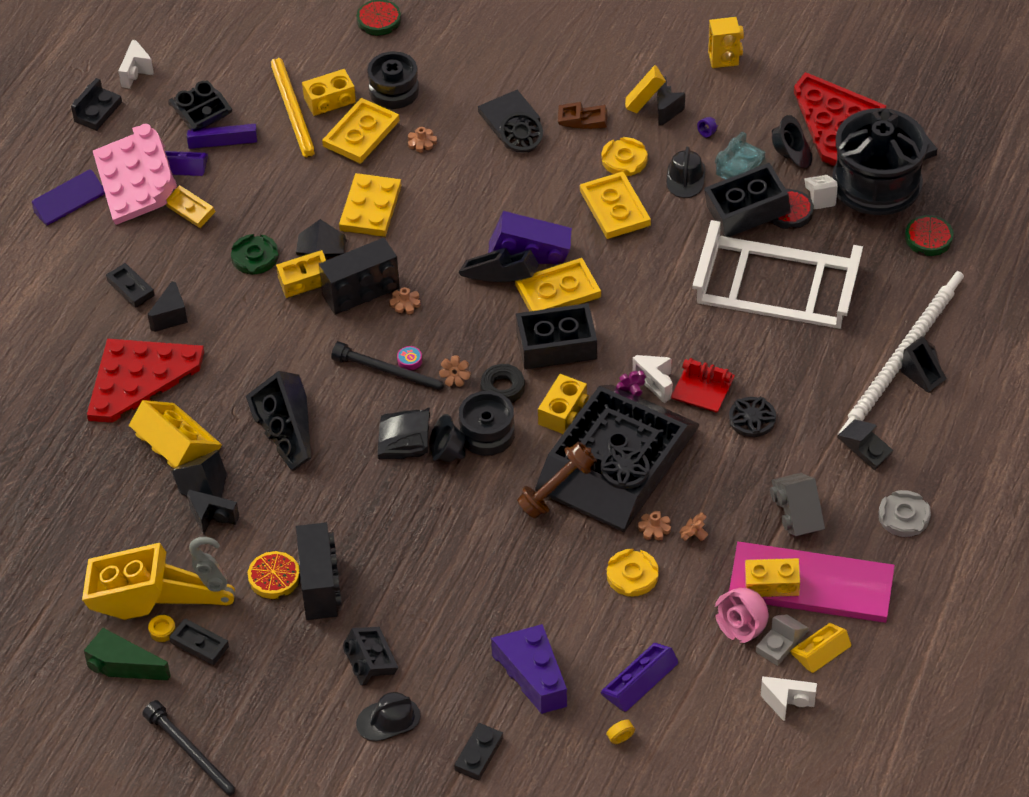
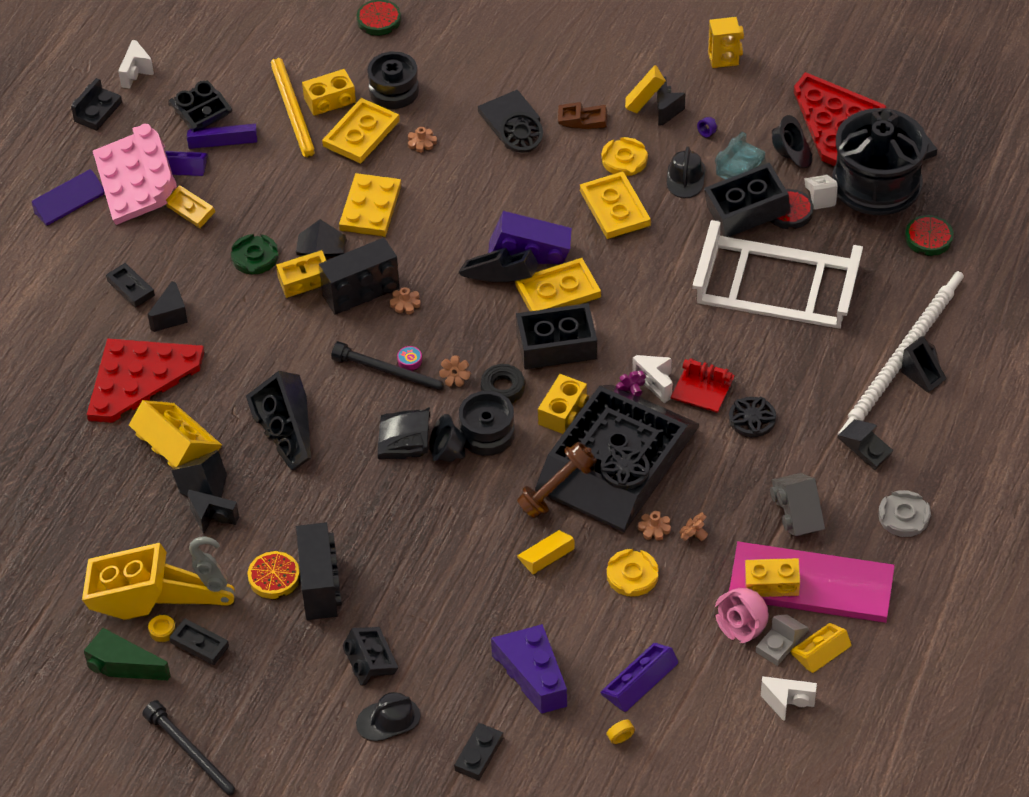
(547, 551): none -> yellow slope

